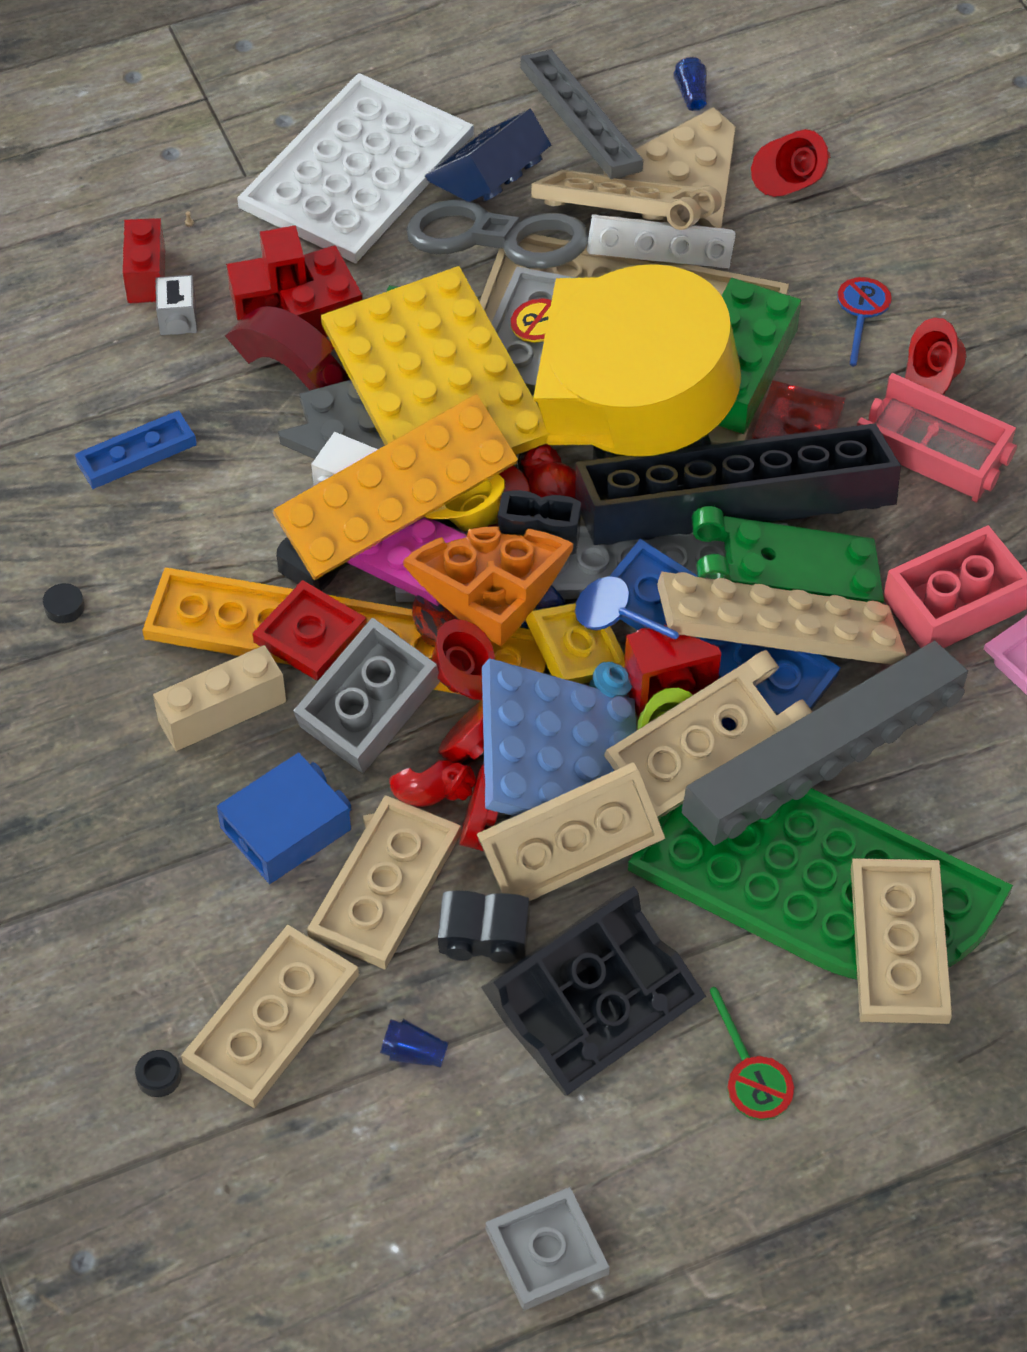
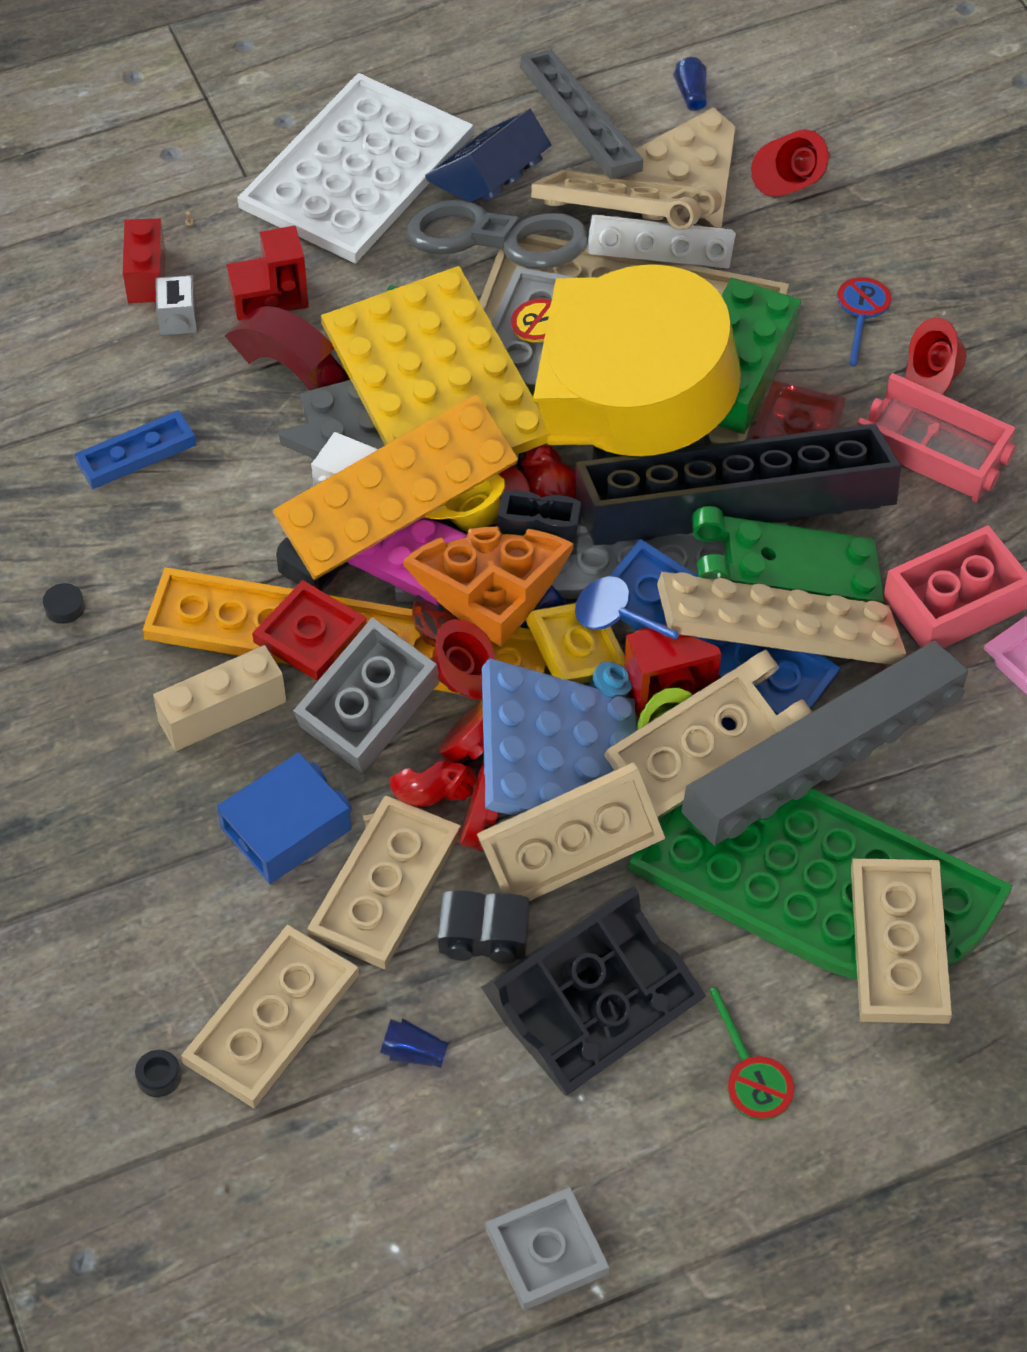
(326, 290): red brick -> none

